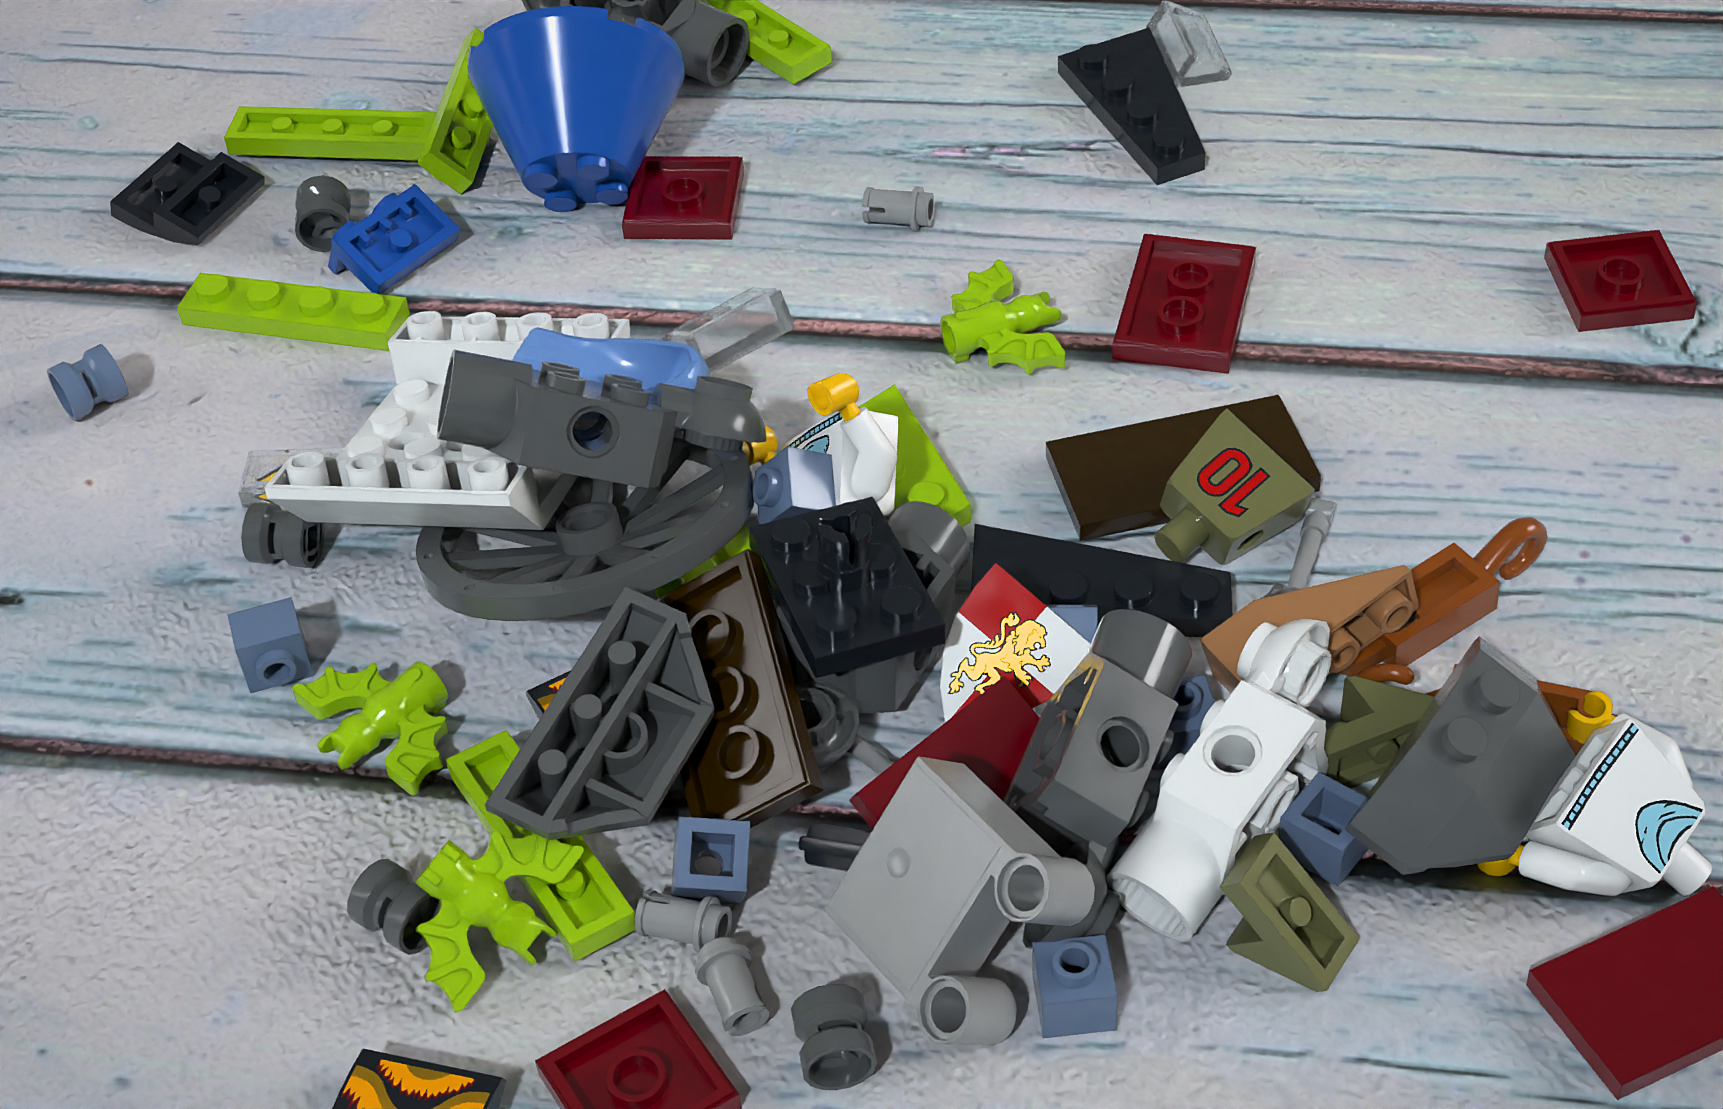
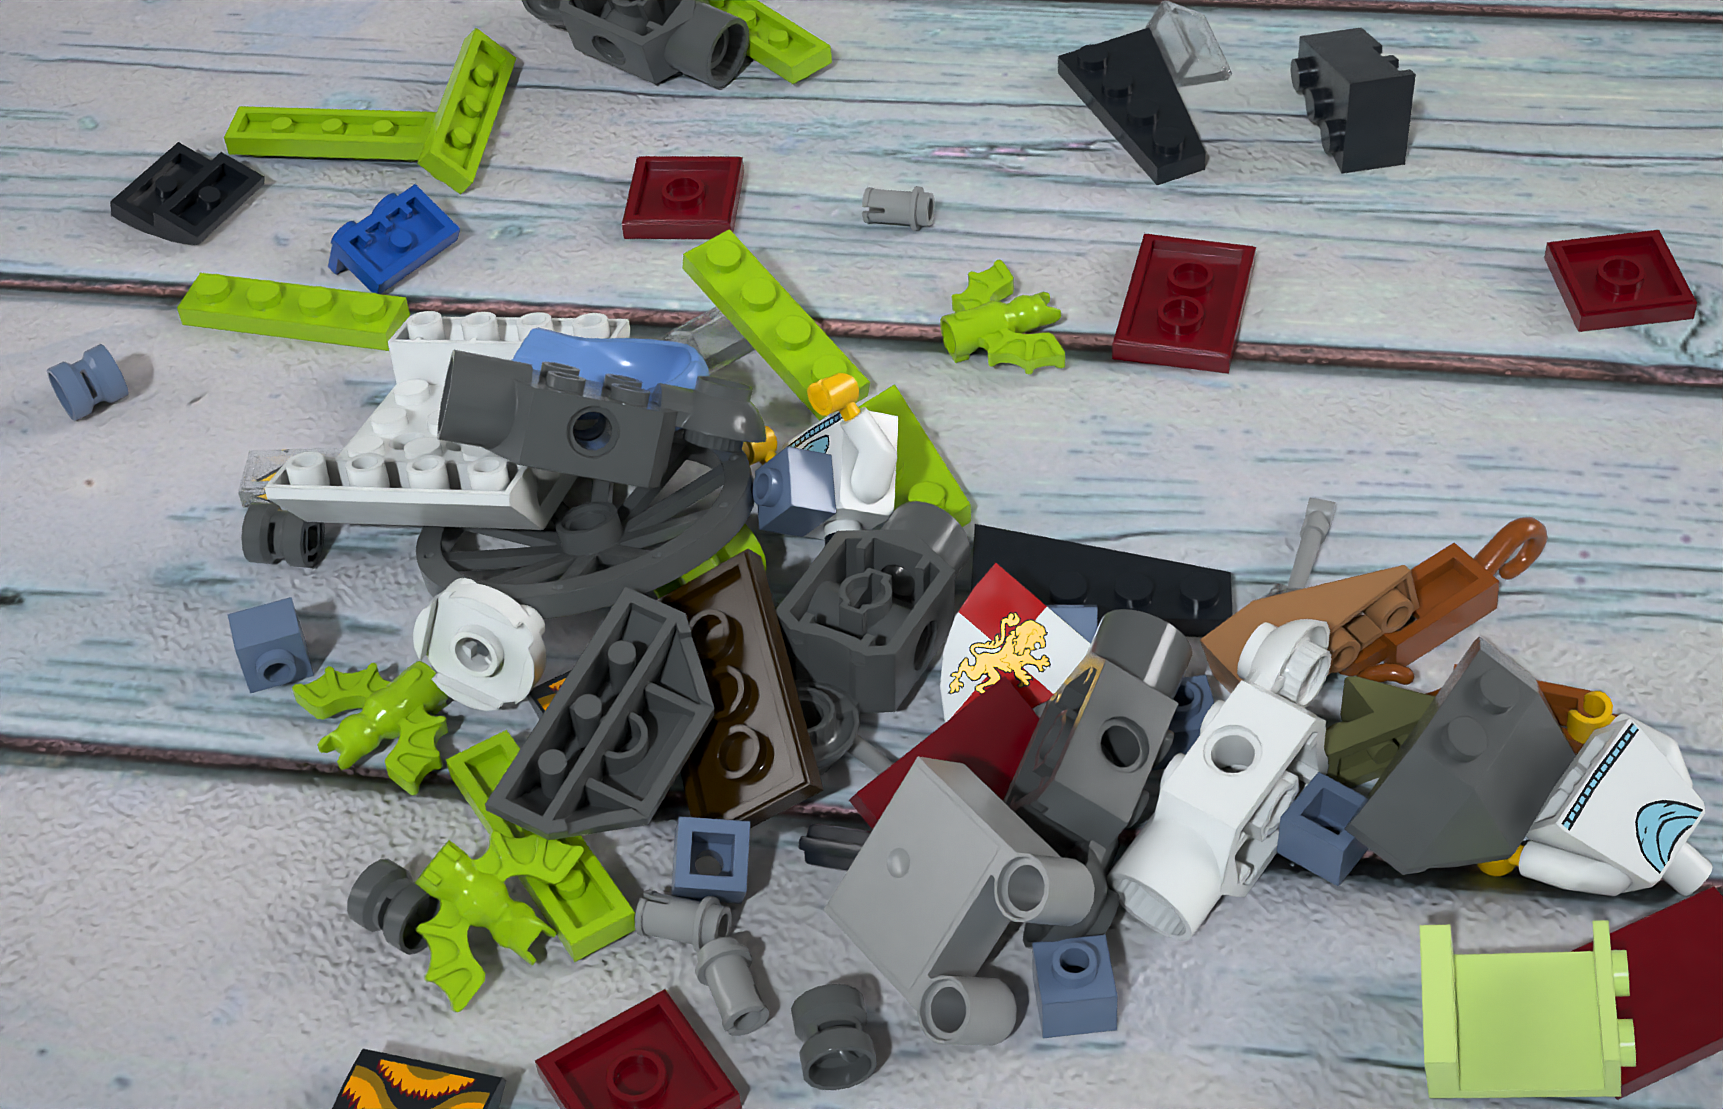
(321, 210): dark grey wheel -> none
(499, 622): none -> white plate
(576, 98): blue cone -> none
(767, 316): none -> lime plate
(846, 587): black plate -> none
(1119, 474): dark brown tile -> none
(1229, 495): olive torso -> none
(1285, 916): olive slope -> none
(1355, 98): none -> black wedge
(1524, 1020): none -> yellowish green panel

